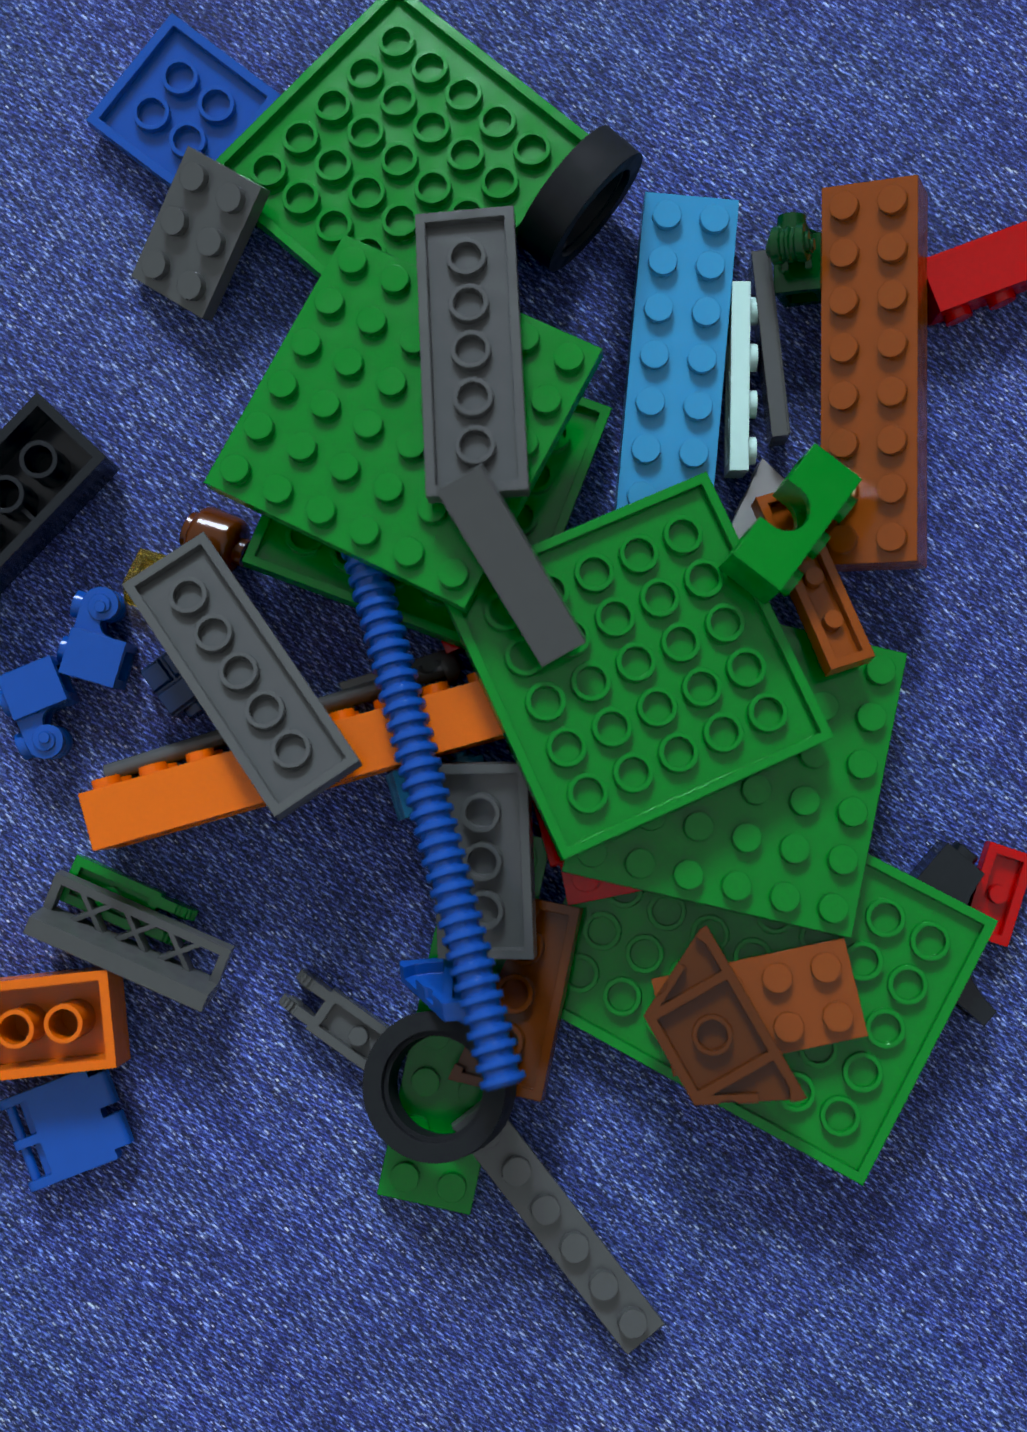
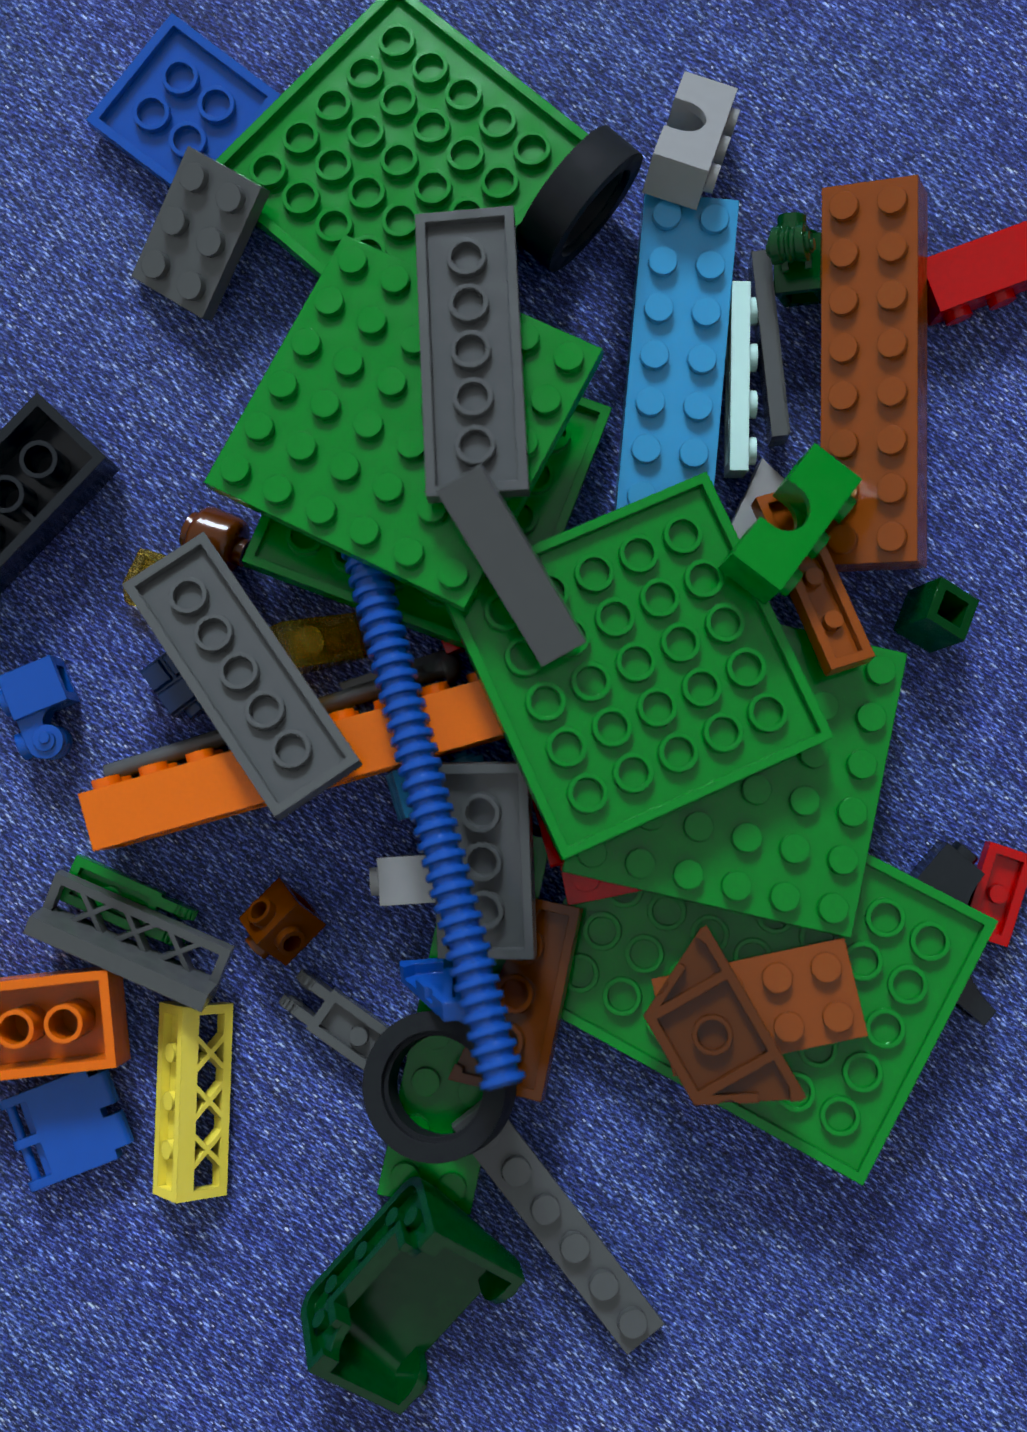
(90, 649): blue brick -> none
(178, 1104): none -> light yellow fence
(280, 923): none -> reddish brown brick
(321, 641): none -> clear yellow slope
(399, 1293): none -> dark green windscreen
(400, 880): none -> light grey brick
(693, 141): none -> light grey arch
(936, 615): none -> dark green brick

